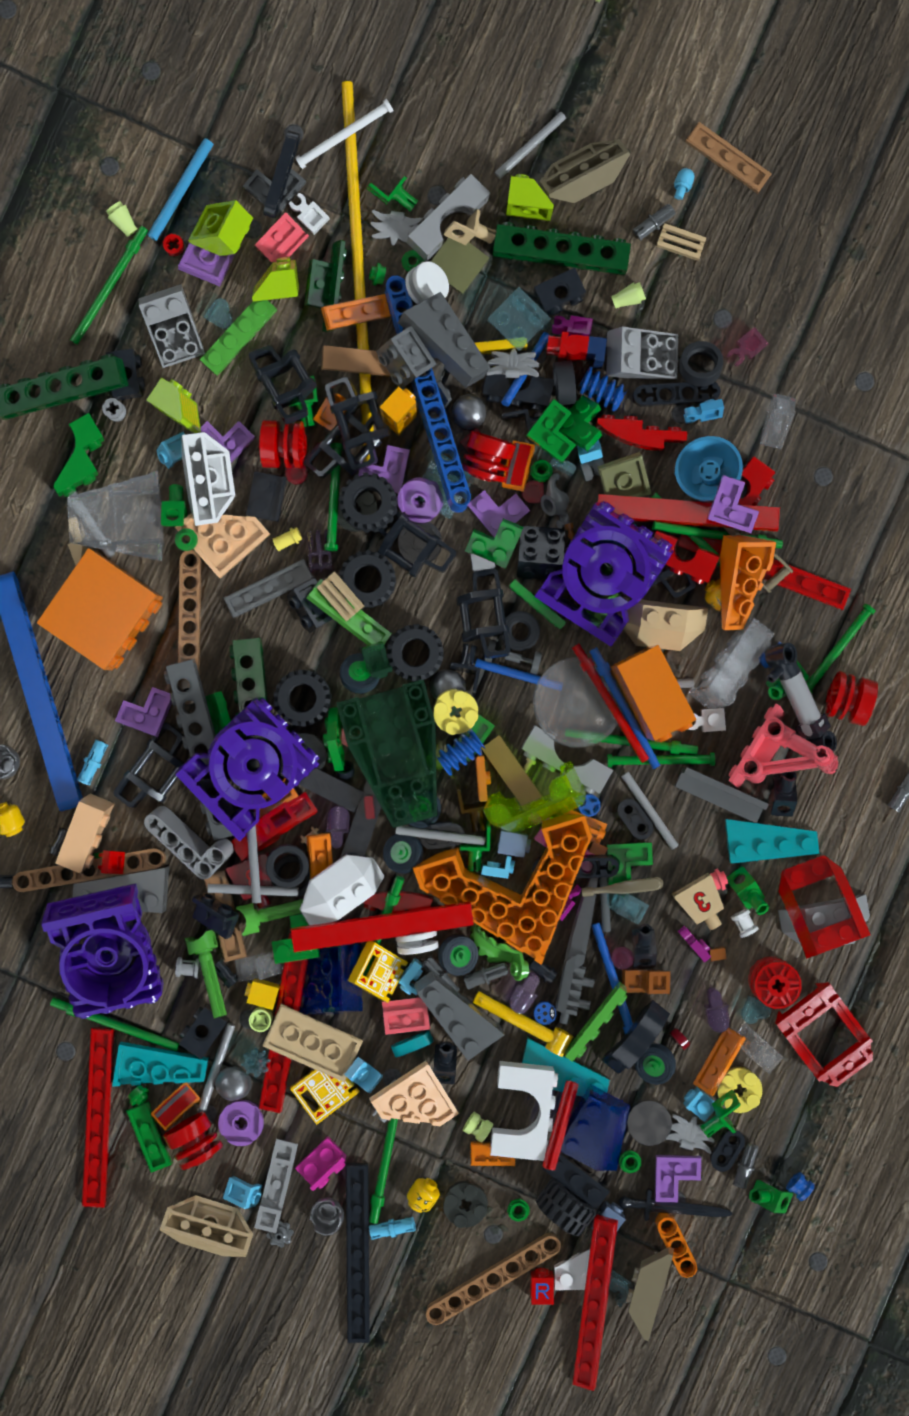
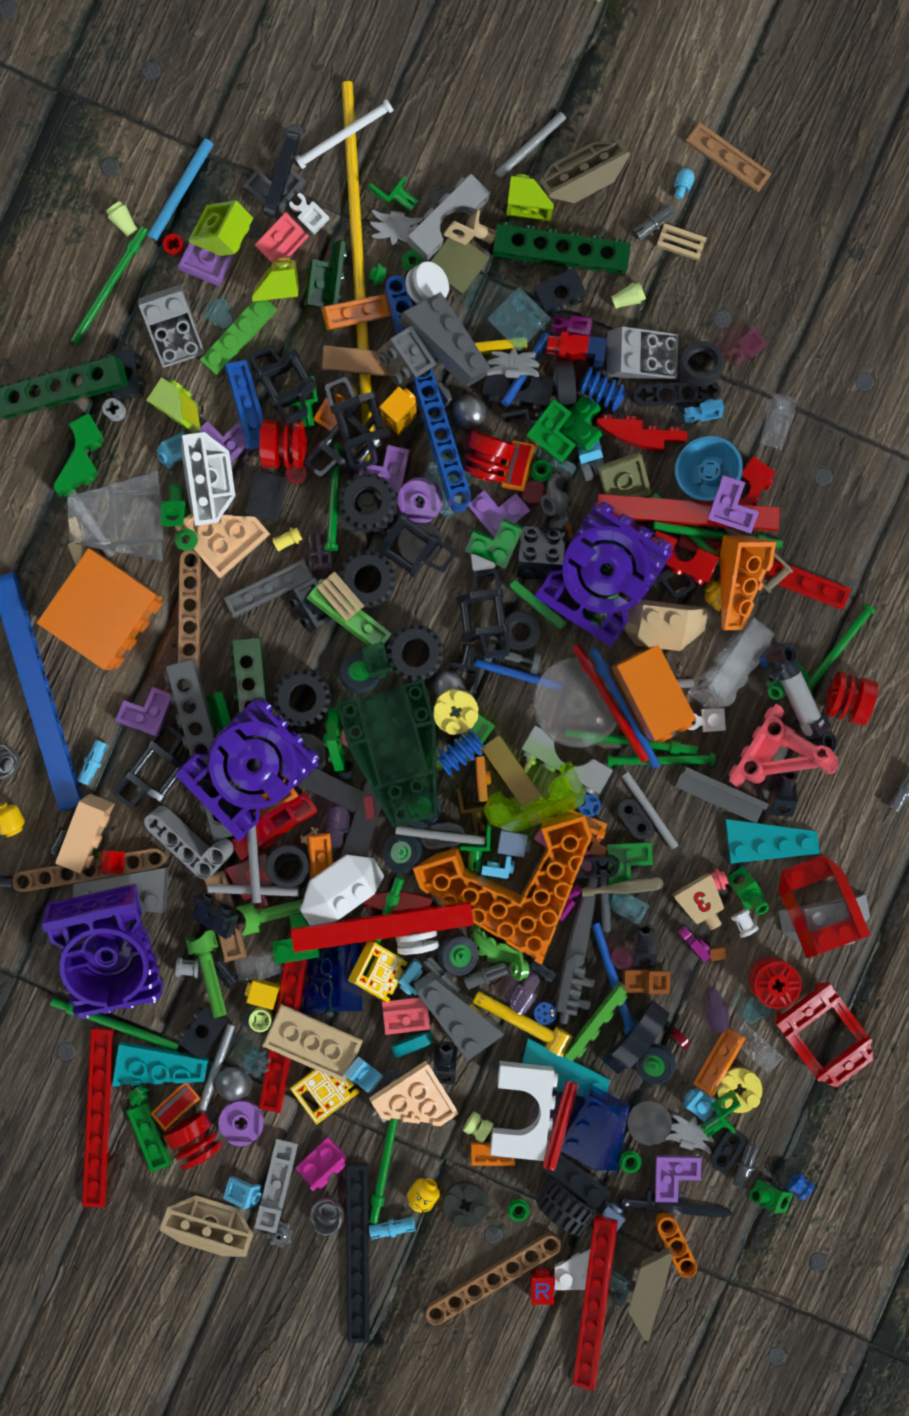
(245, 401): none -> blue plate

